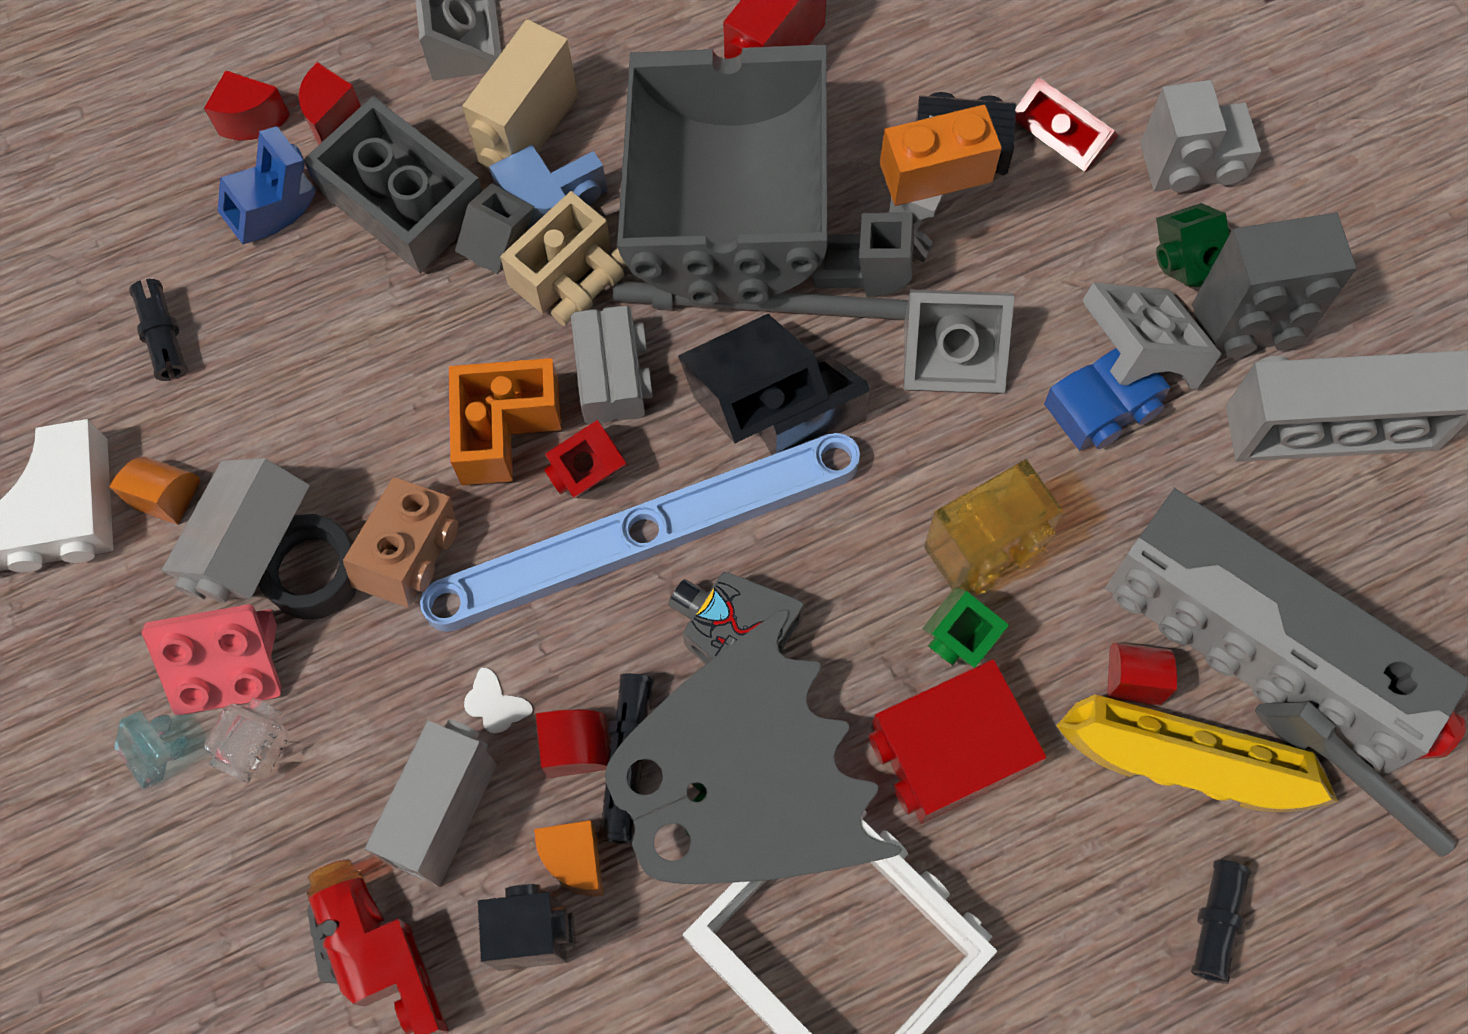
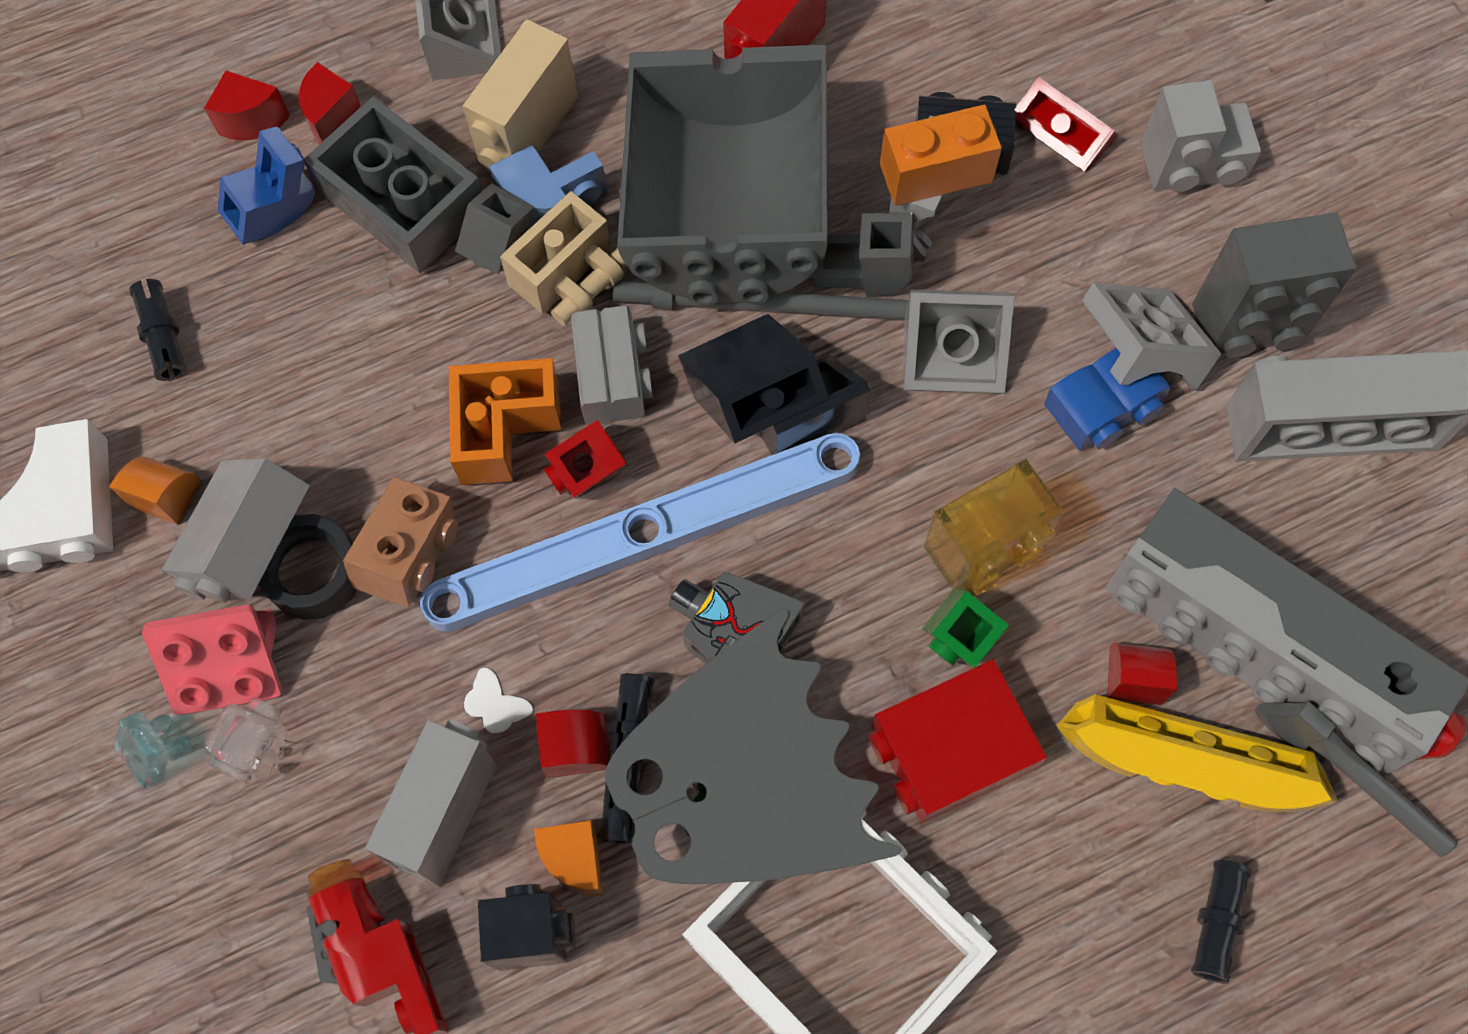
(1191, 242): dark green brick -> none

